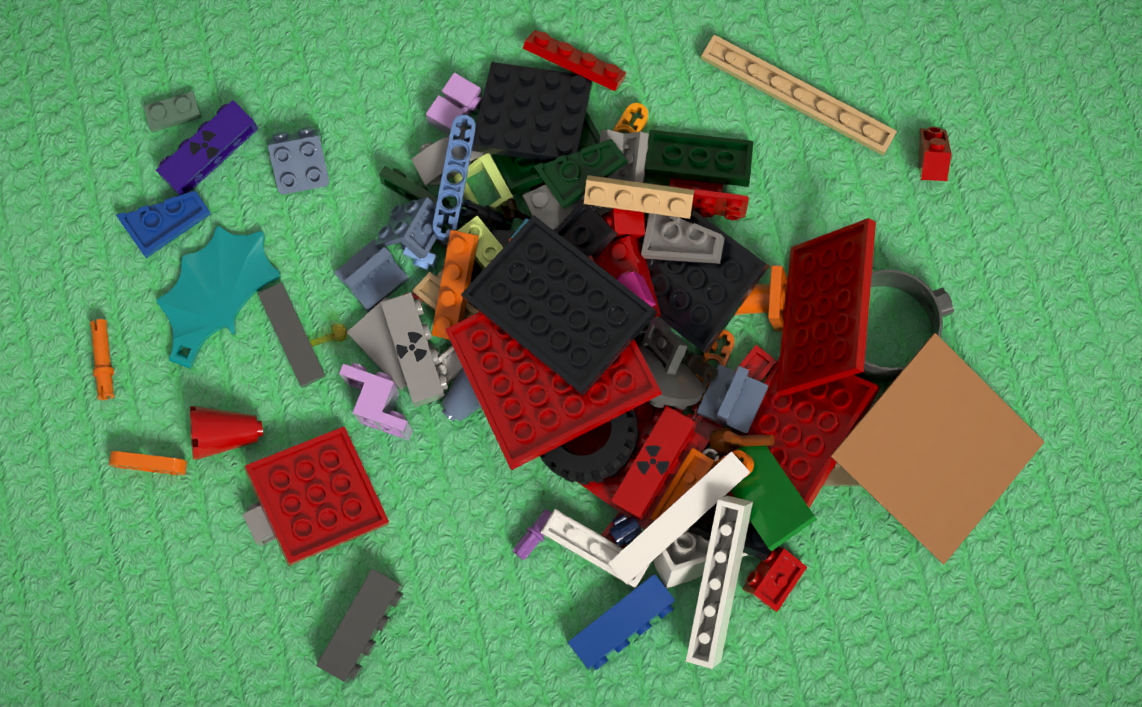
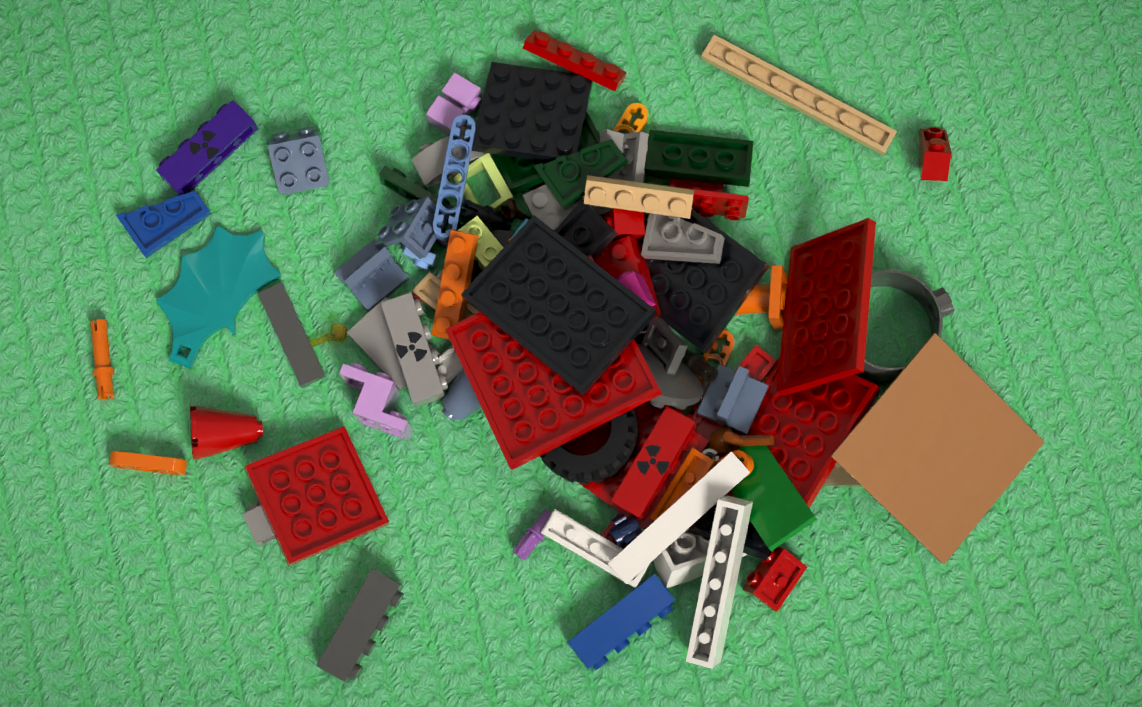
(172, 111): sand green plate -> none

